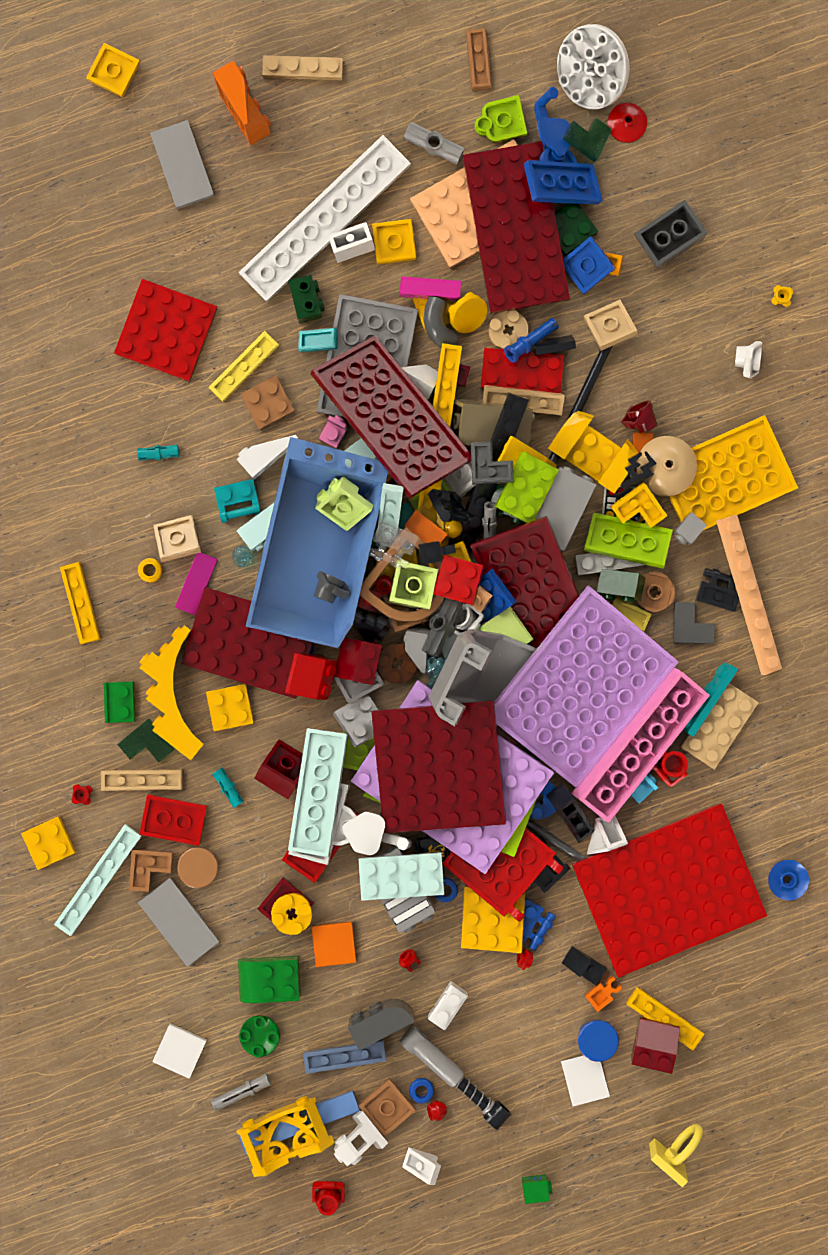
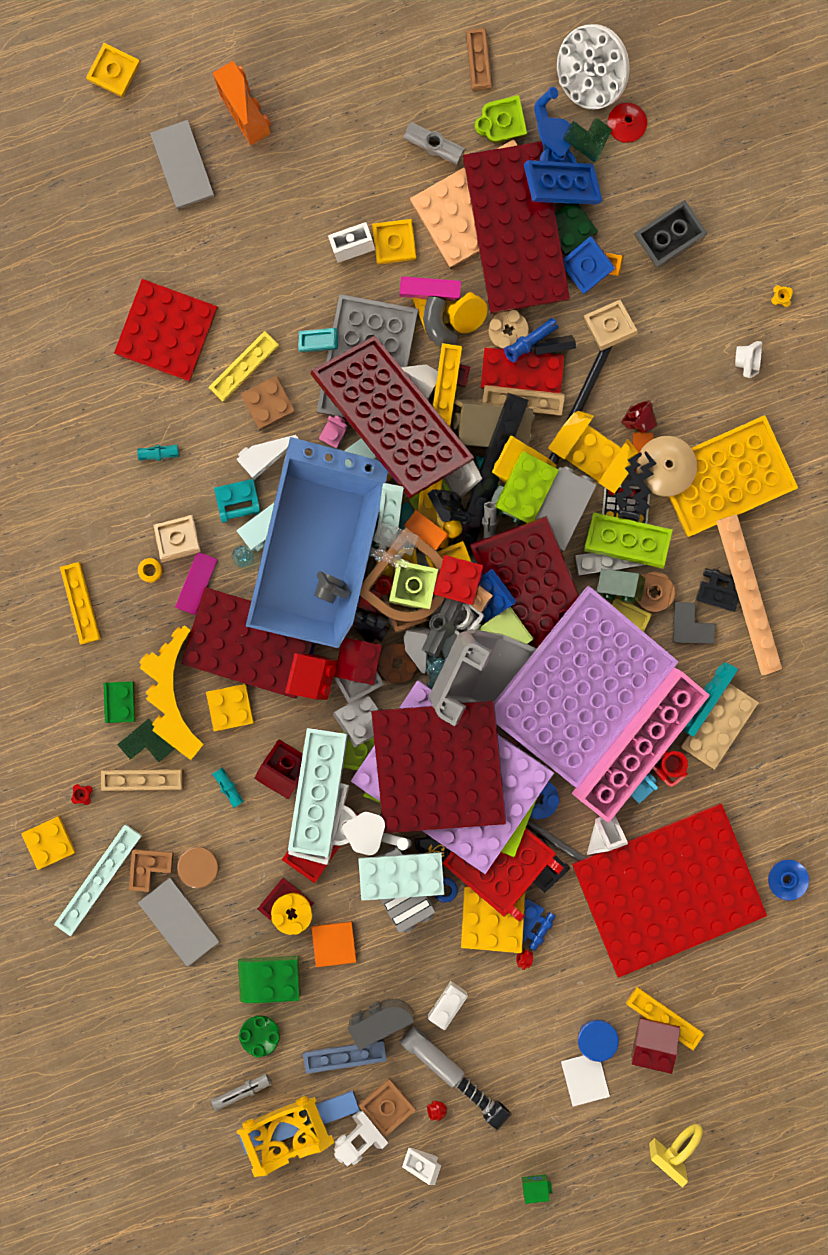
(173, 819): red plate -> none
(179, 1050): white tile -> none
(302, 67): tan plate -> none
(305, 298): dark green brick -> none
(324, 216): white plate -> none
(328, 1196): red piece -> none
(343, 503): yellowish green plate -> none
(407, 958): red plate -> none
(424, 1082): blue piece -> none
(432, 552): black plate -> none
(485, 470): dark grey tile -> none
(570, 812): black slope -> none
(584, 965): black slope -> none
(600, 995): orange plate -> none
(640, 501): yellow plate -> none
(689, 529): light grey brick -> none

